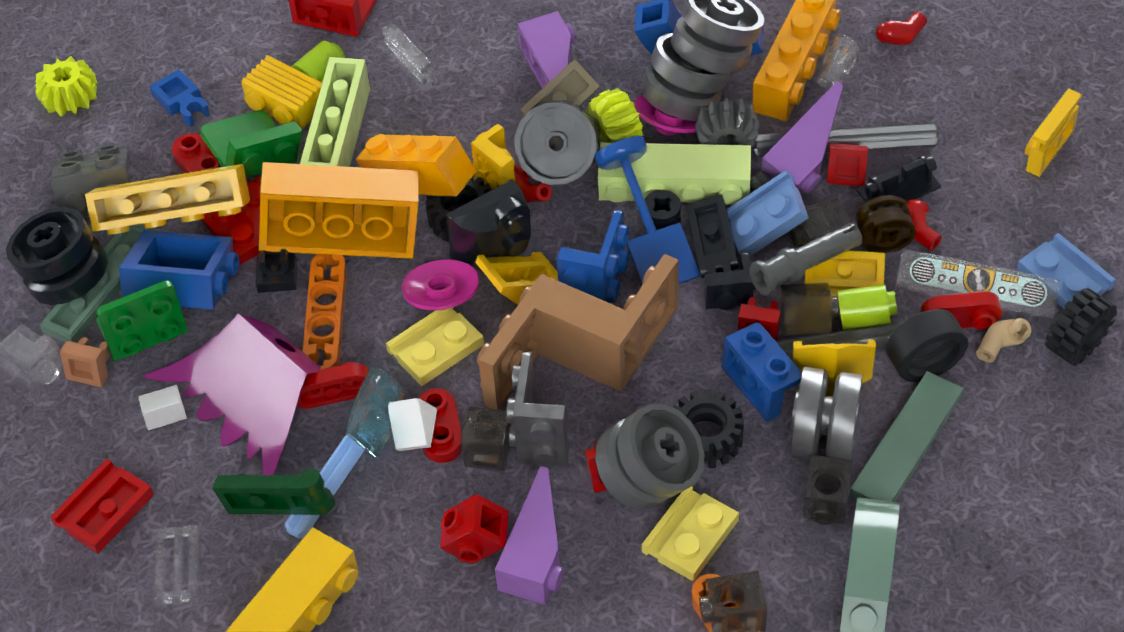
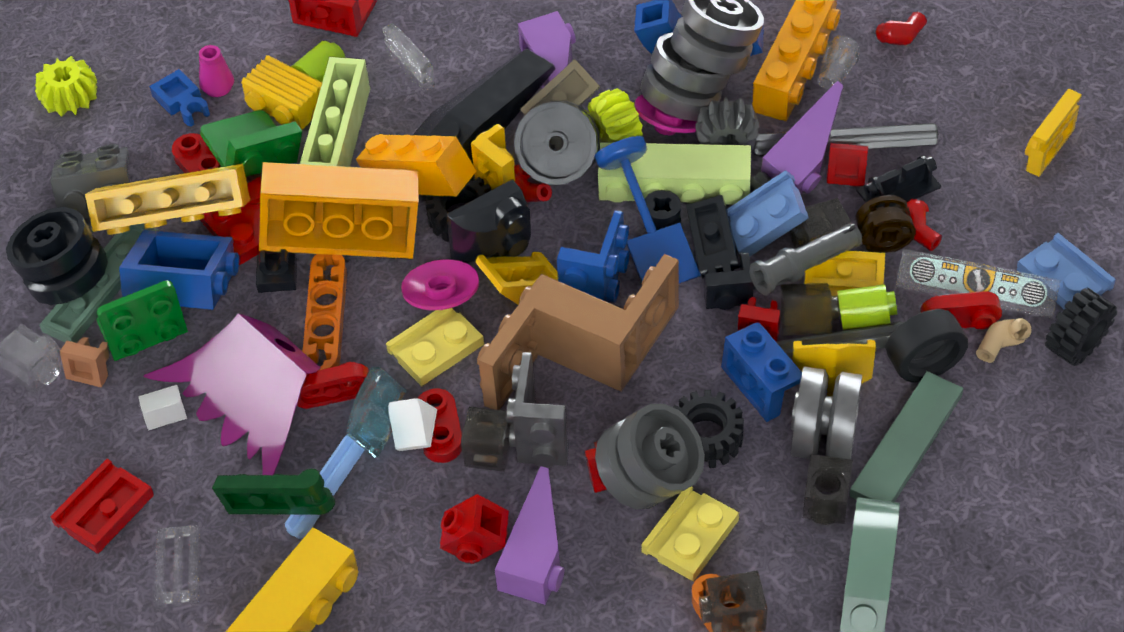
(214, 73): none -> dark pink cone
(489, 101): none -> black wedge

